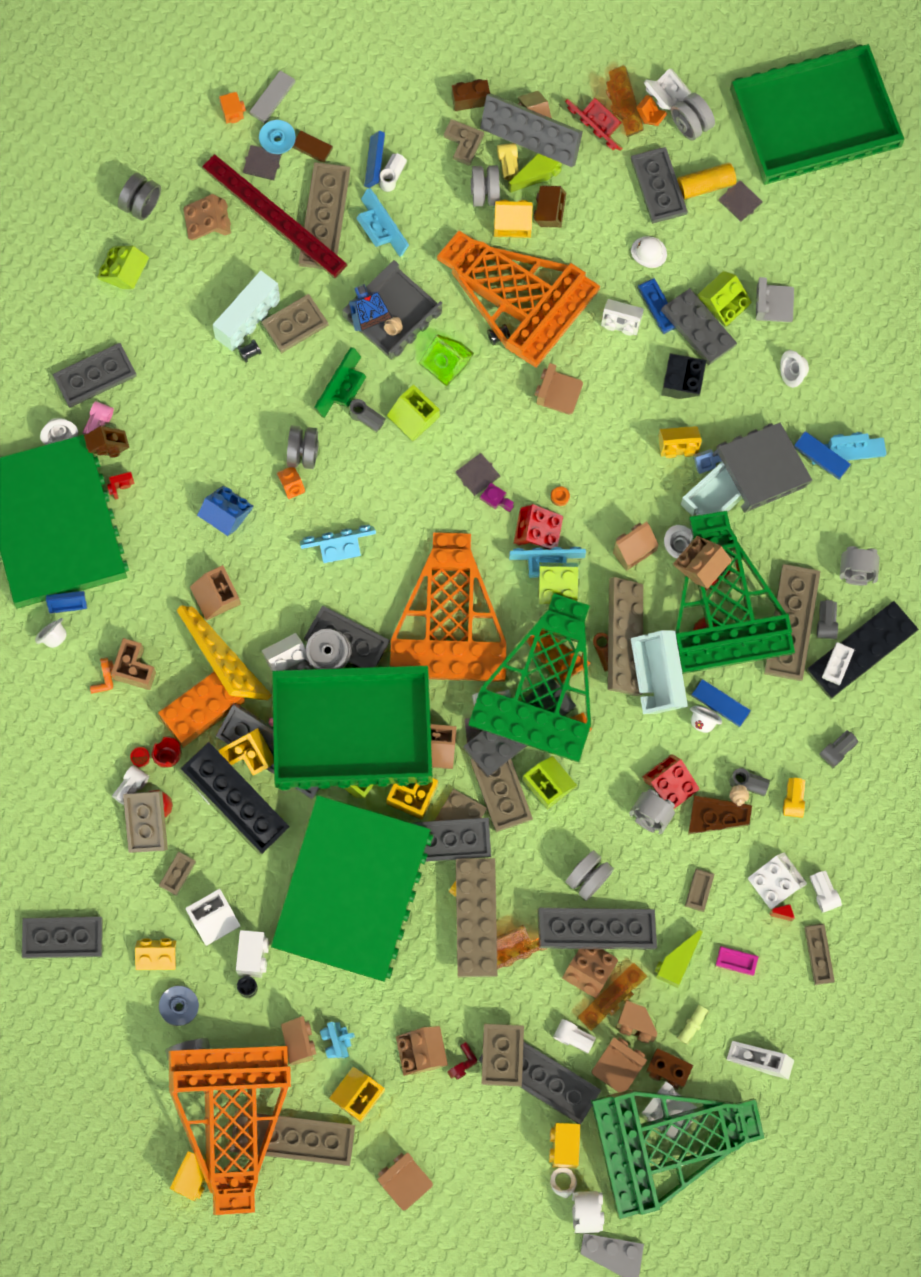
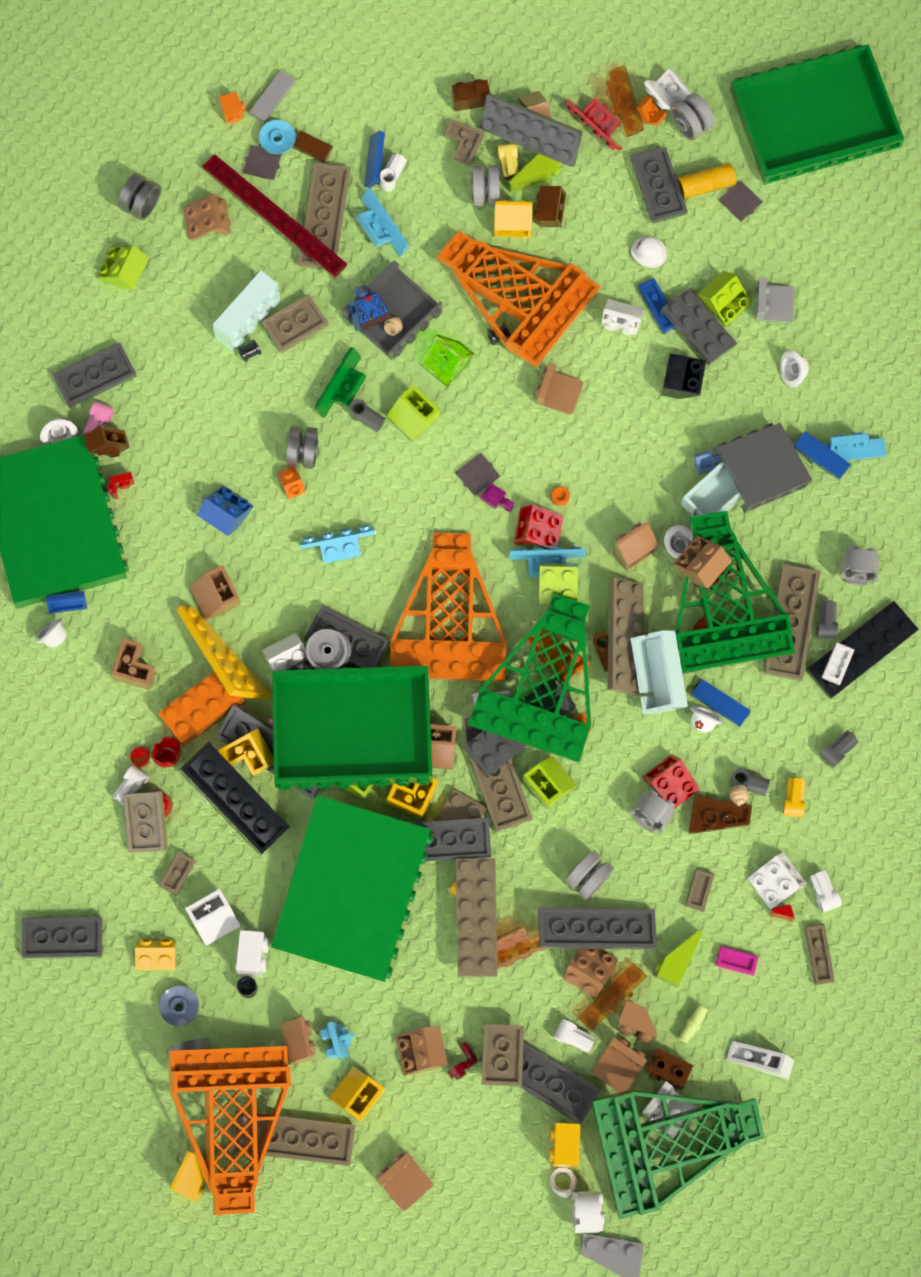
(107, 667): orange plate -> none
(679, 441): yellow slope -> none

